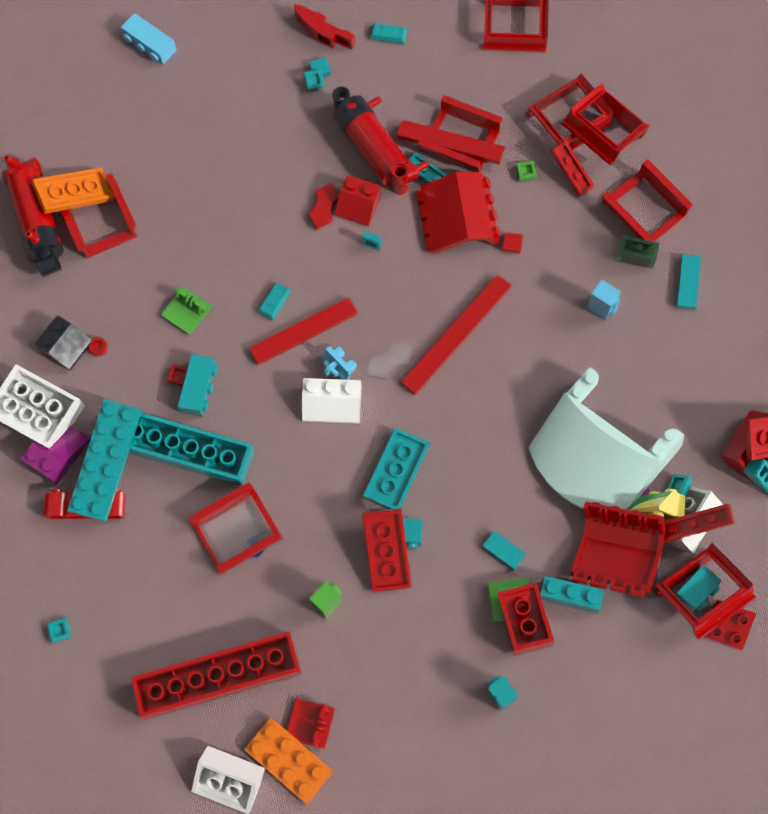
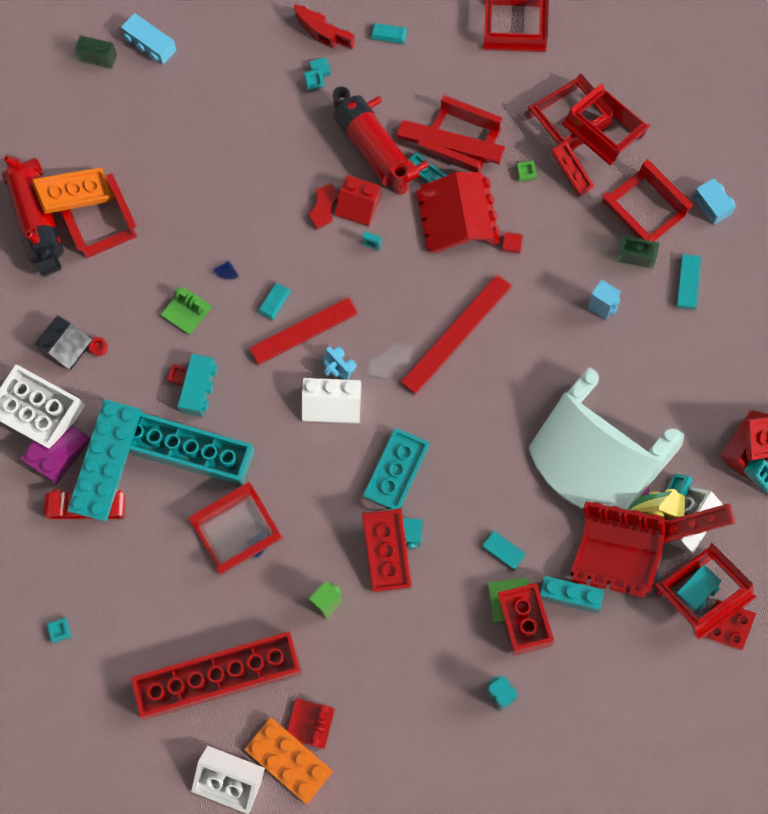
(95, 52): none -> clear green brick
(226, 271): none -> clear blue tile
(714, 201): none -> medium azure brick

